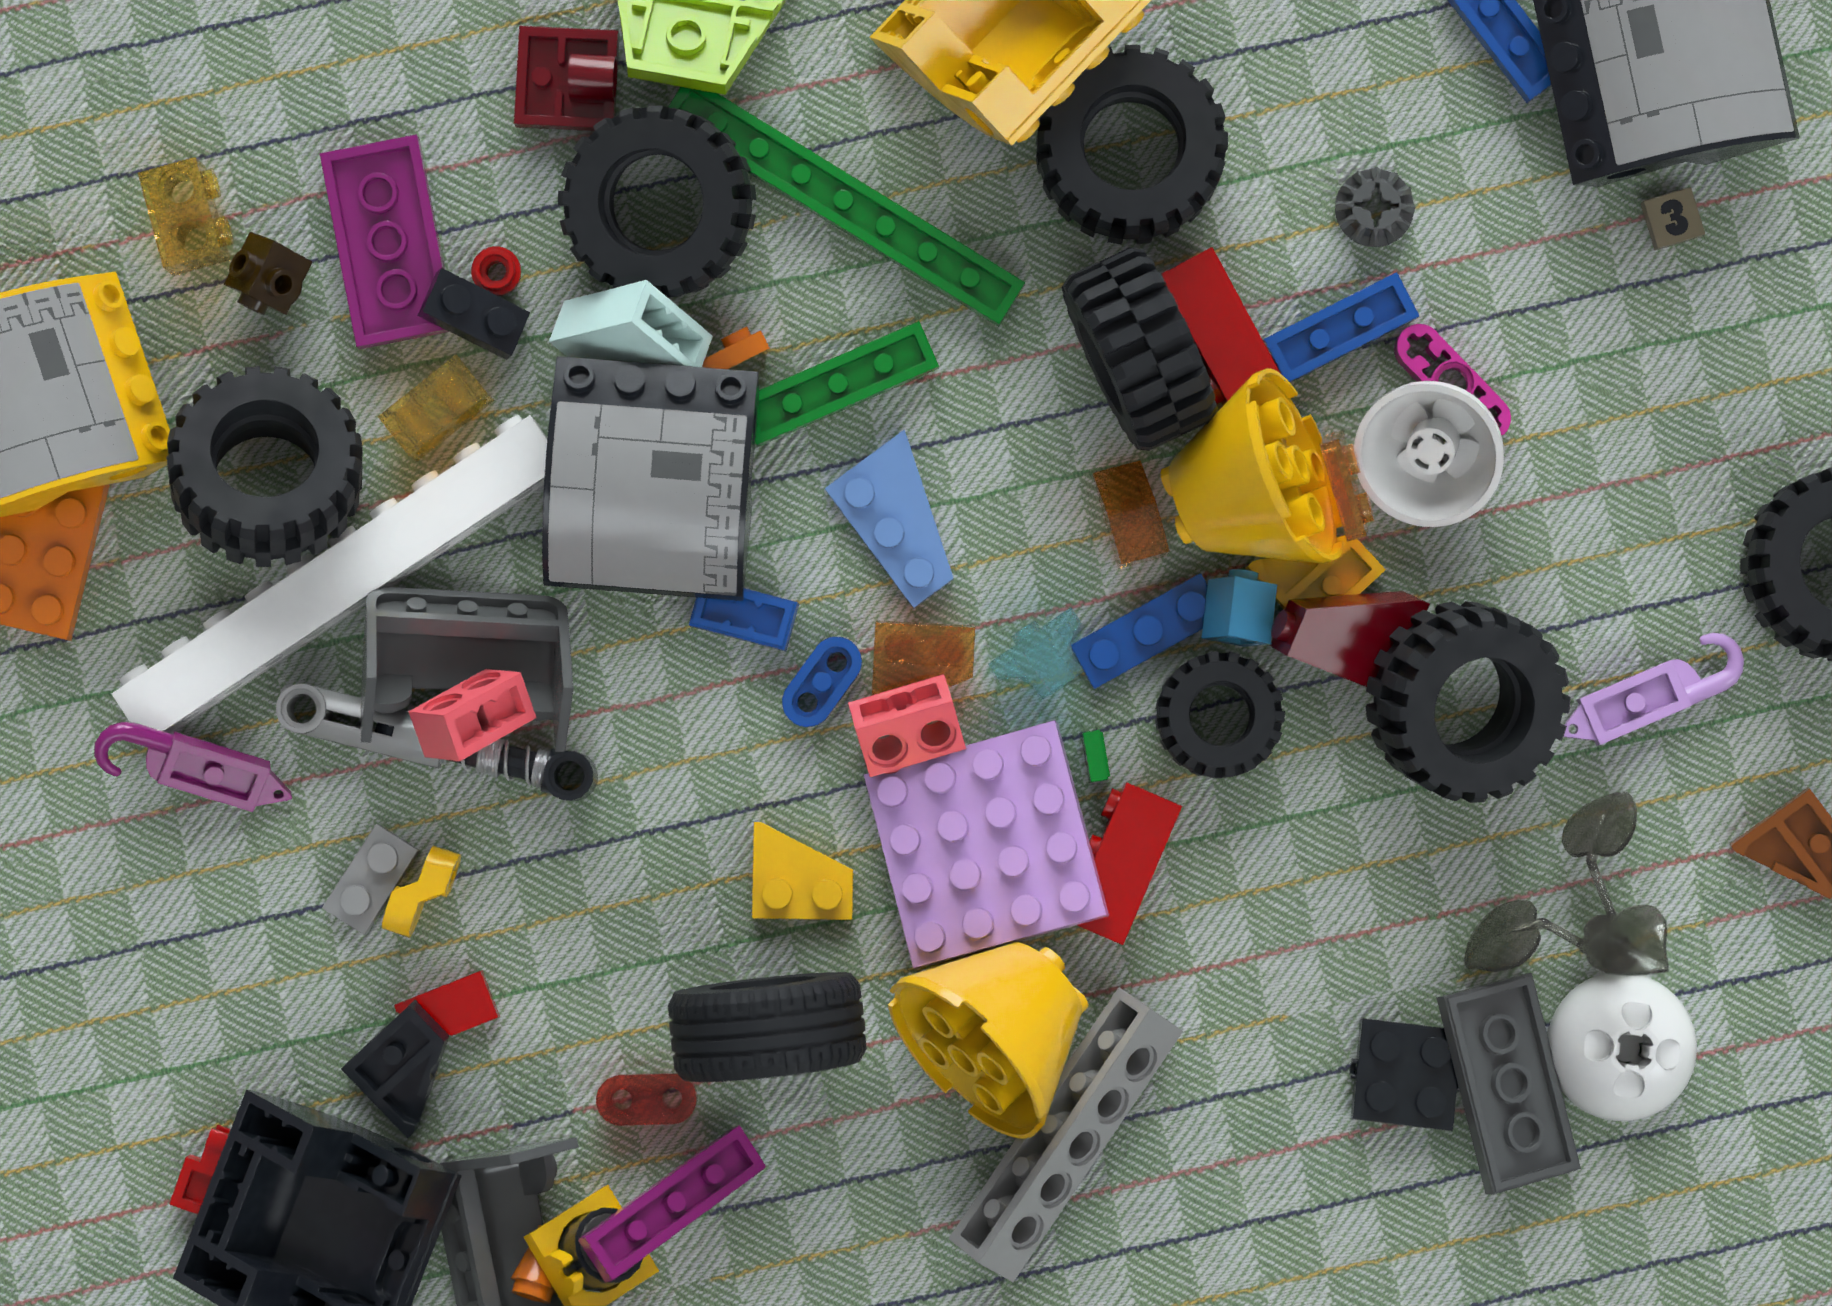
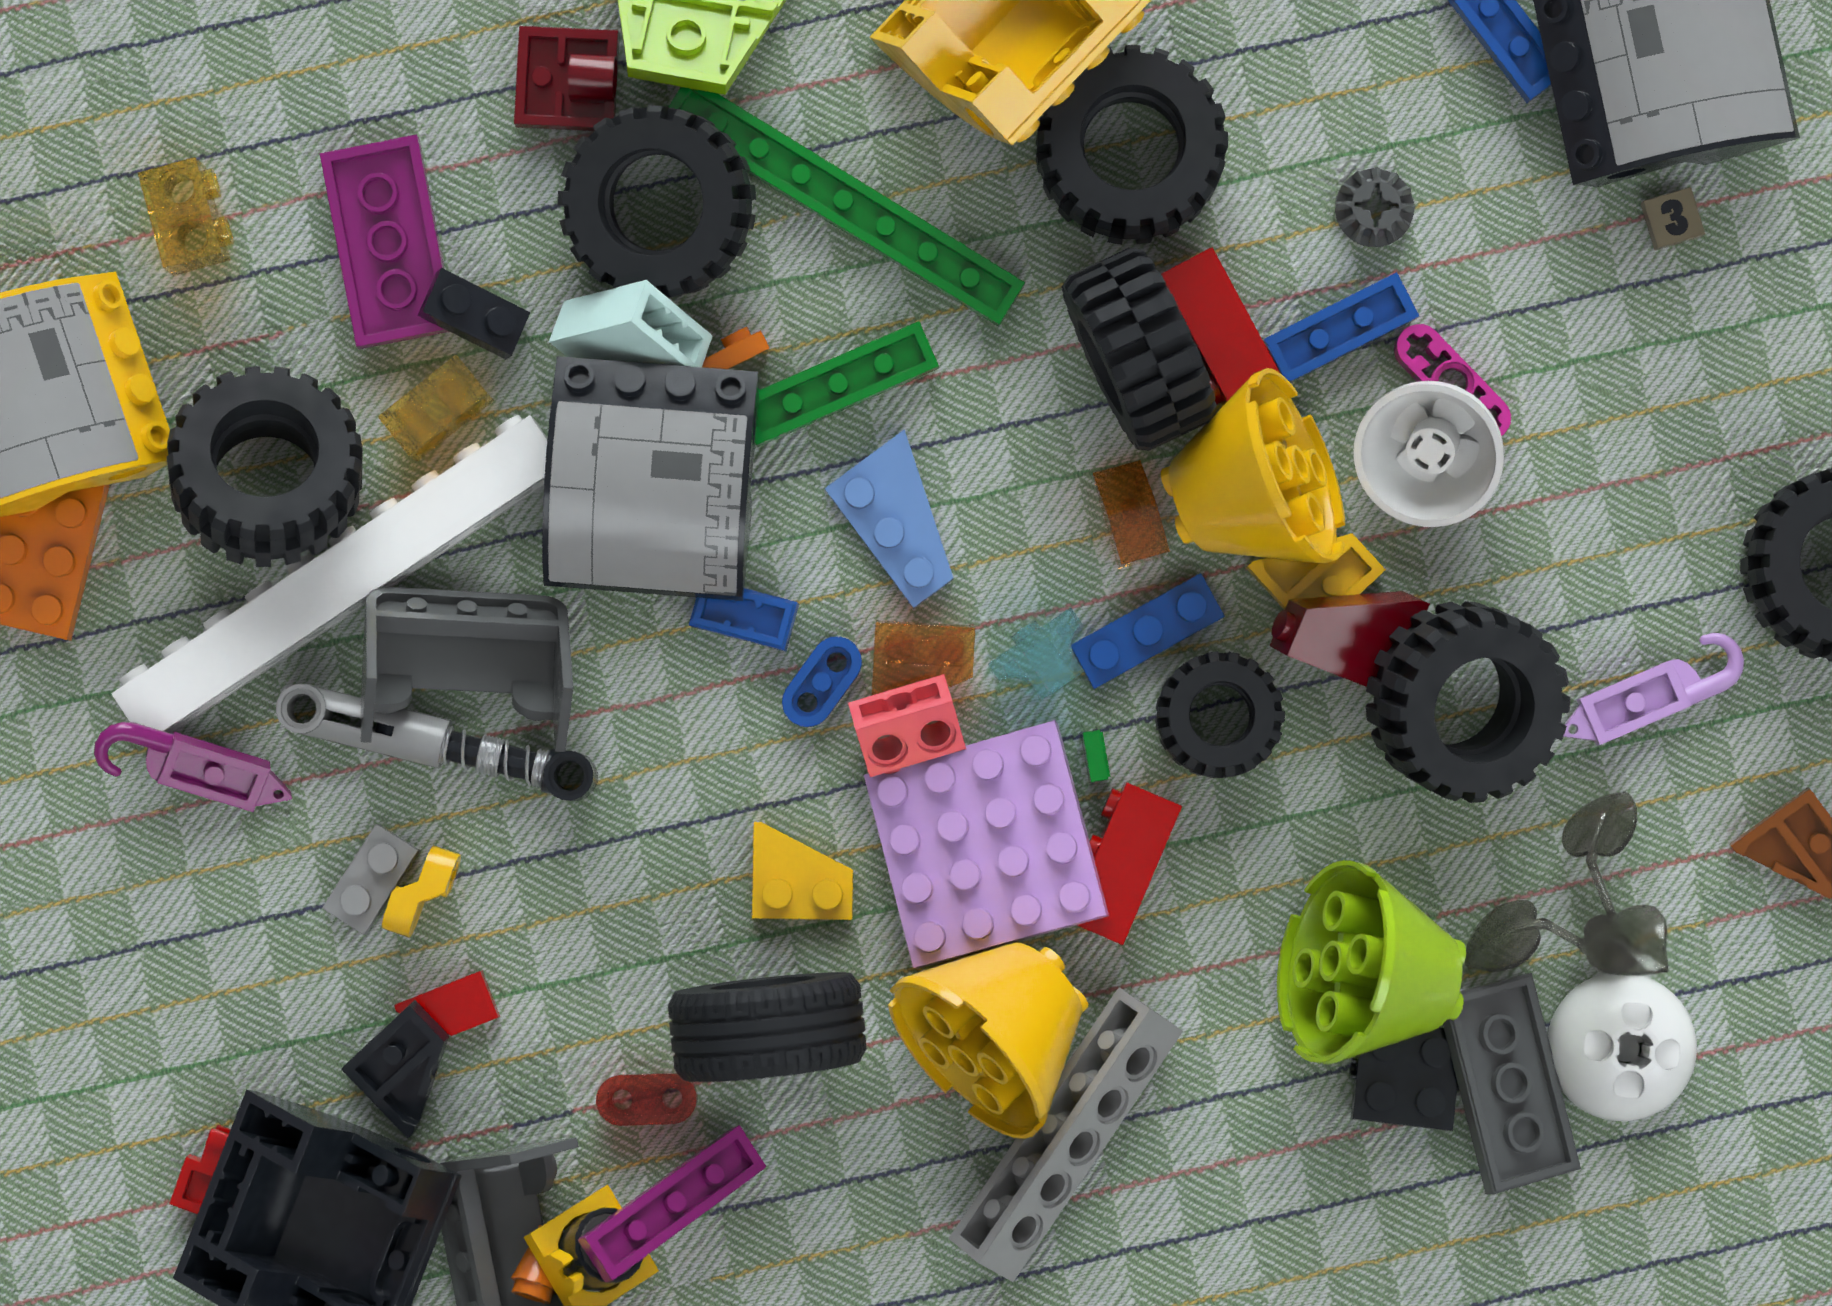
(267, 275): dark brown brick -> none
(472, 714): coral brick -> none
(492, 256): red plate -> none
(1239, 609): dark azure brick -> none
(1341, 467): clear orange wing -> none
(1363, 967): none -> lime cone

